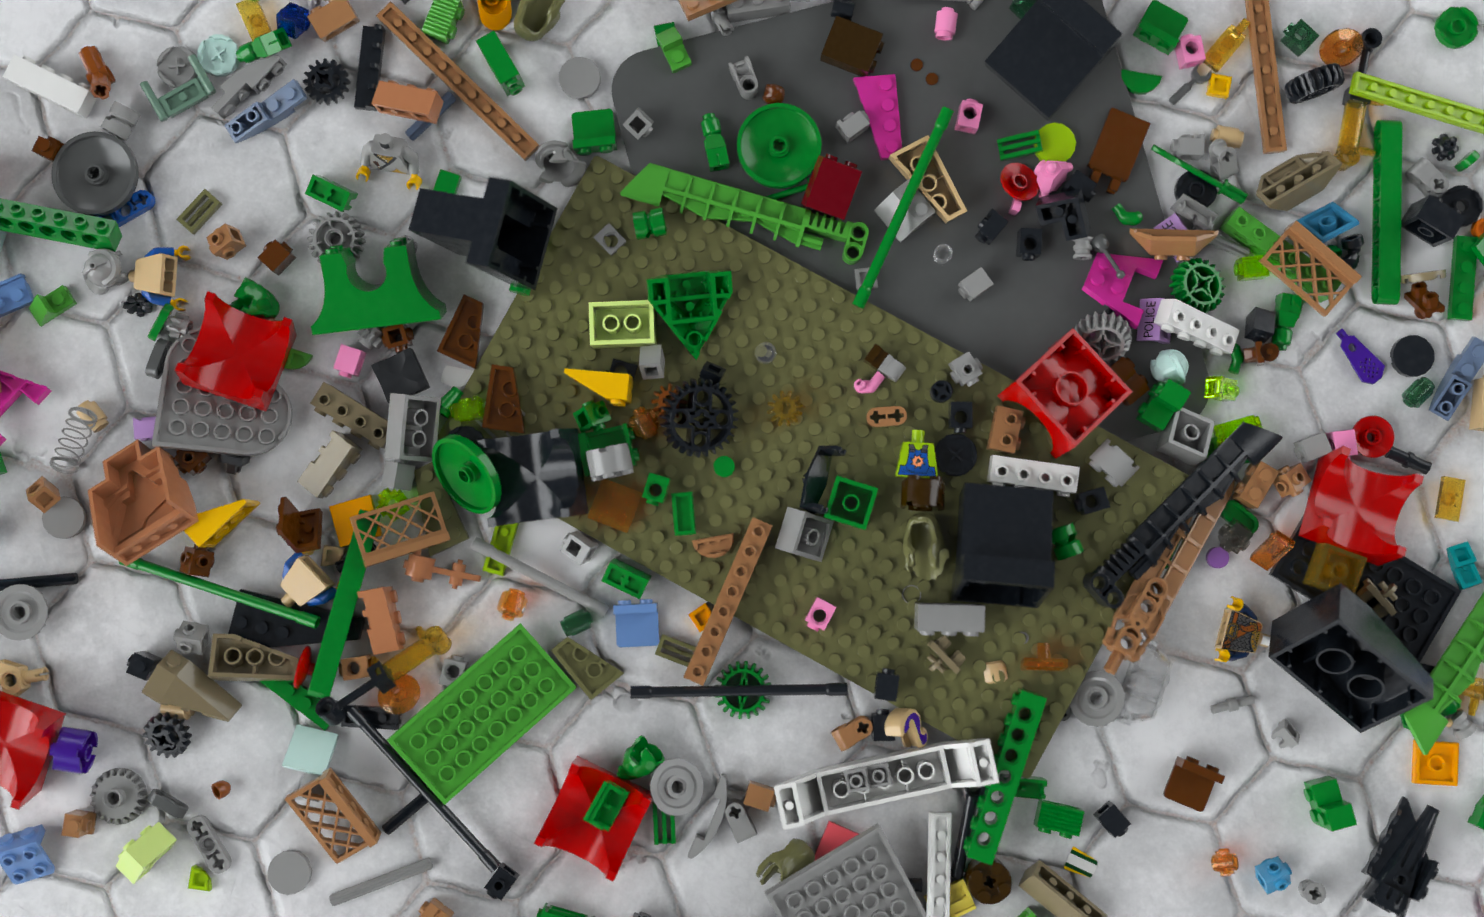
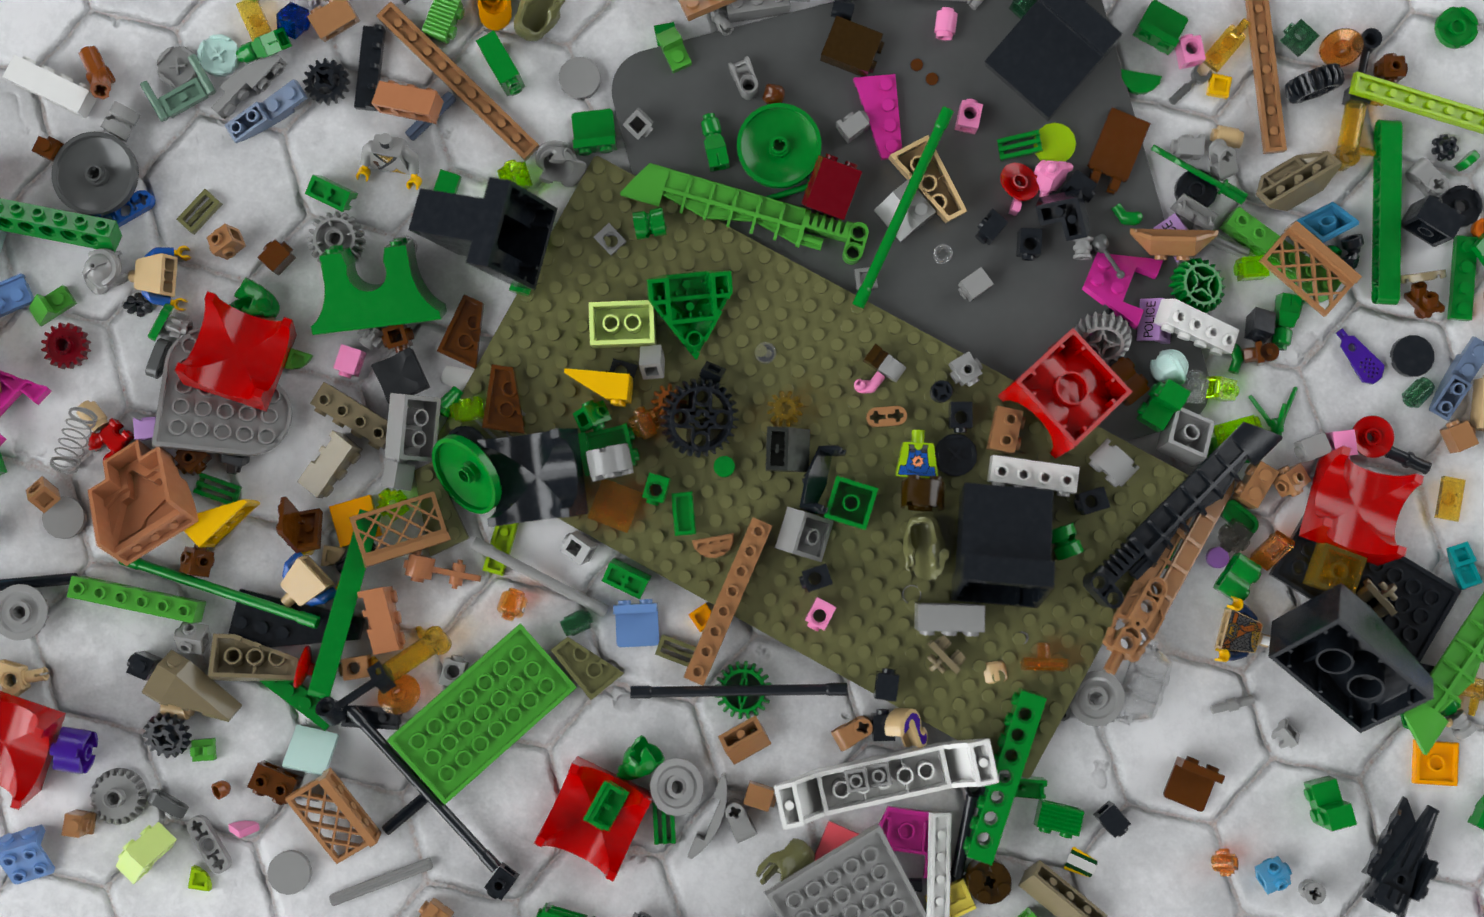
(56, 341): none -> dark red gear
(111, 437): none -> red animal
(136, 599): none -> bright green brick
(200, 483): none -> green tile
(203, 749): none -> bright green tile
(243, 828): none -> bright pink tile
(273, 782): none -> reddish brown brick
(516, 172): none -> clear neon green brick
(744, 740): none -> medium nougat brick
(787, 449): none -> pearl dark grey slope
(825, 578): none -> black brick
(907, 831): none -> dark pink wing
(1197, 384): none -> clear bracket
(1238, 577): none -> green brick
(1276, 424): none -> green plant
(1391, 68): none -> reddish brown brick
(1459, 435): none -> medium nougat brick

